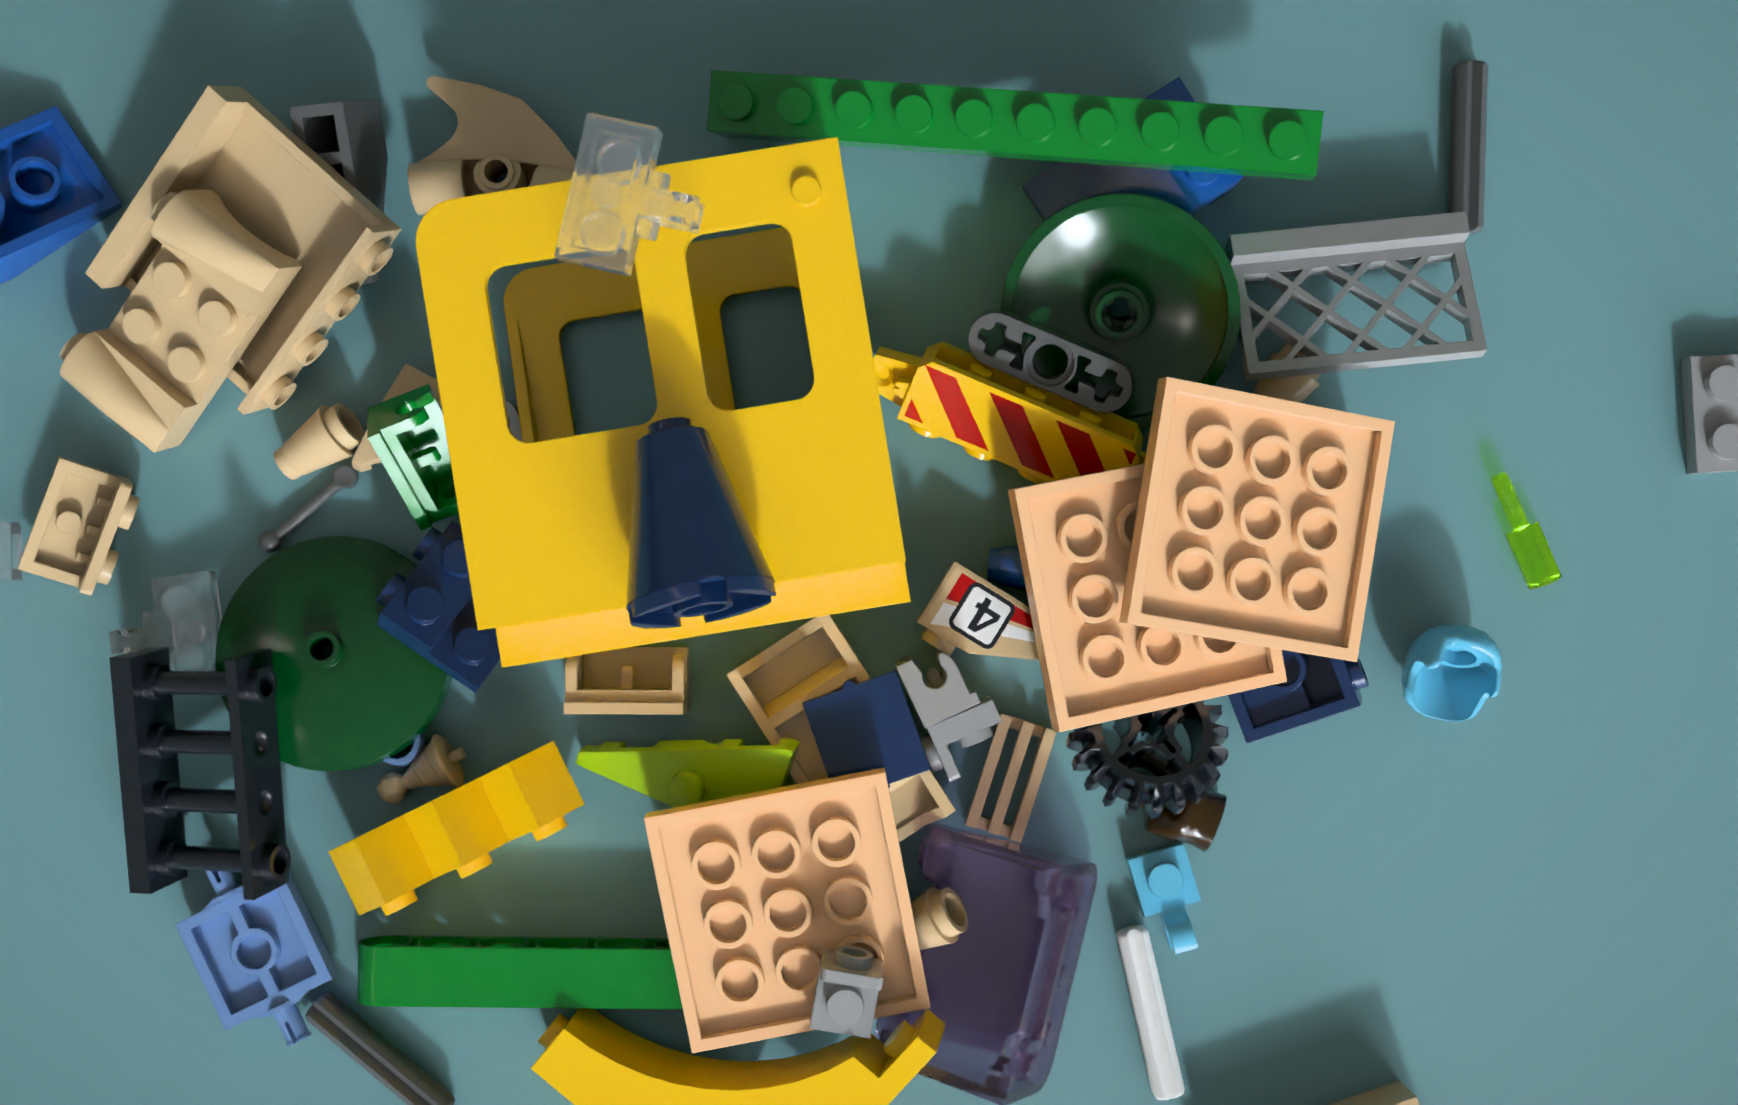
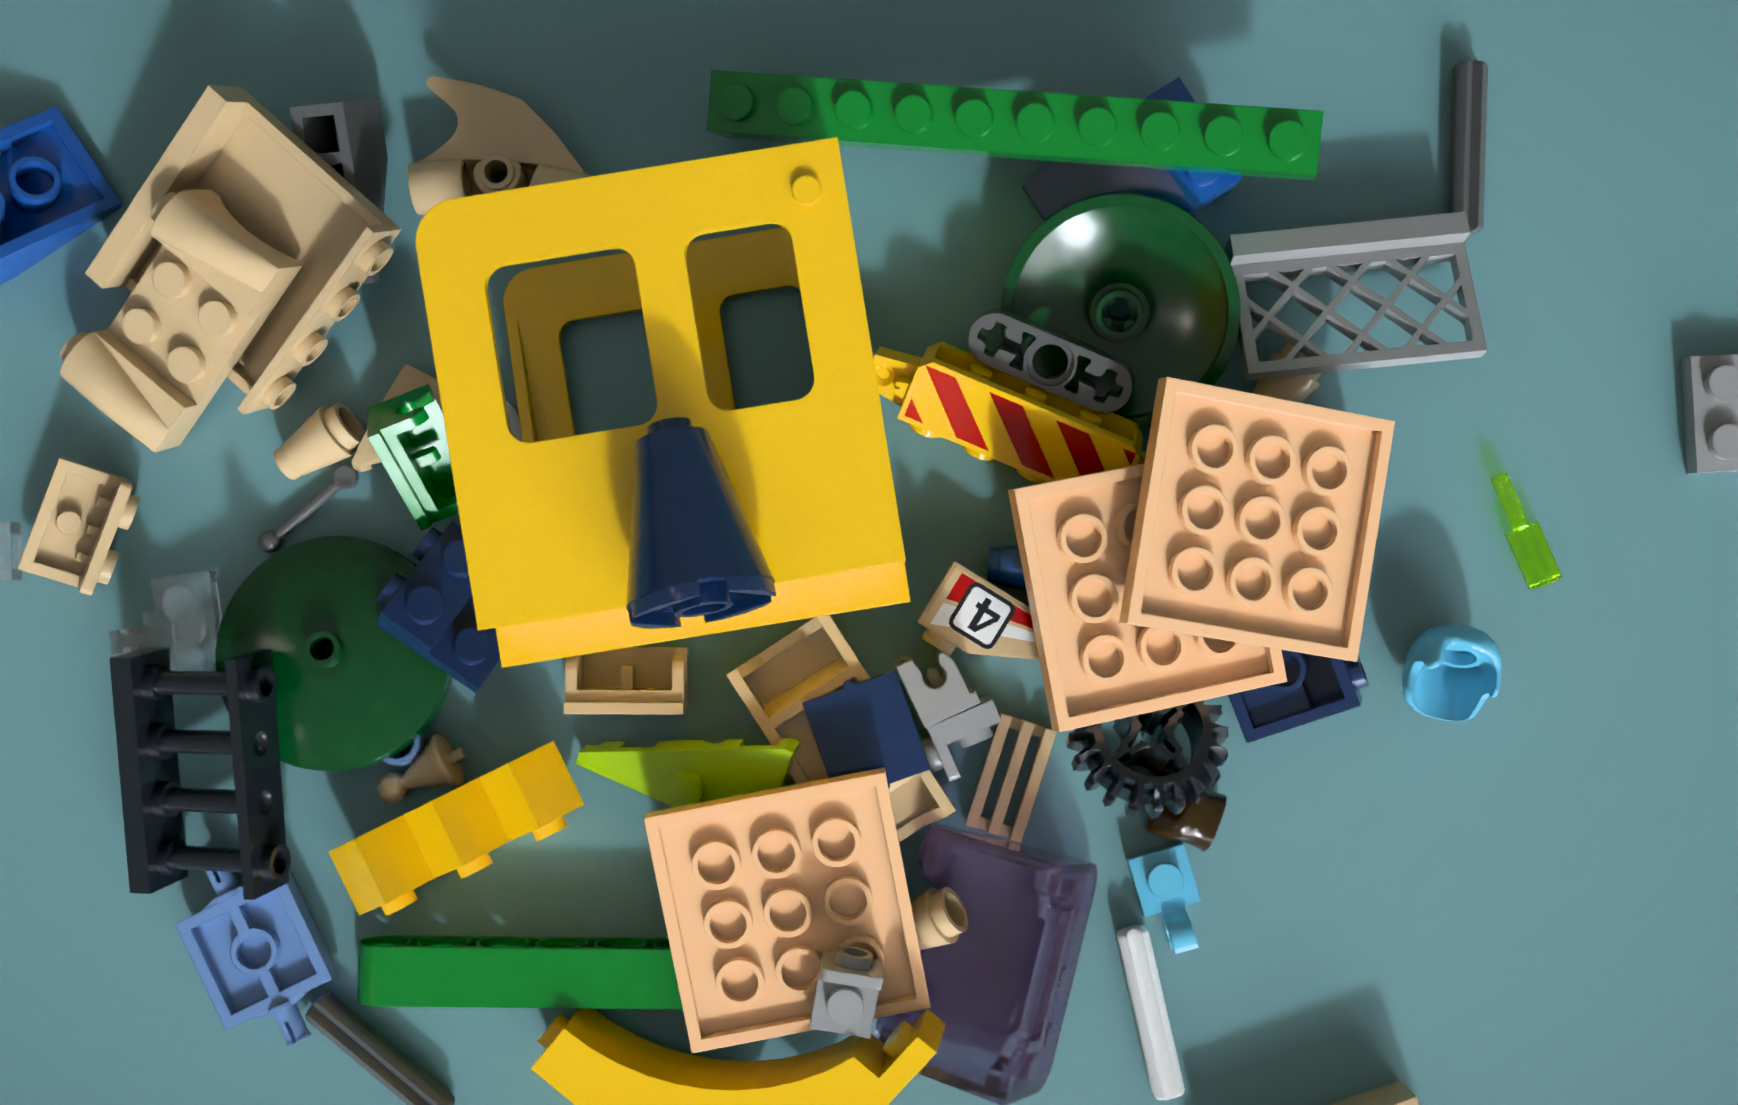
(619, 197): clear hinge -> none

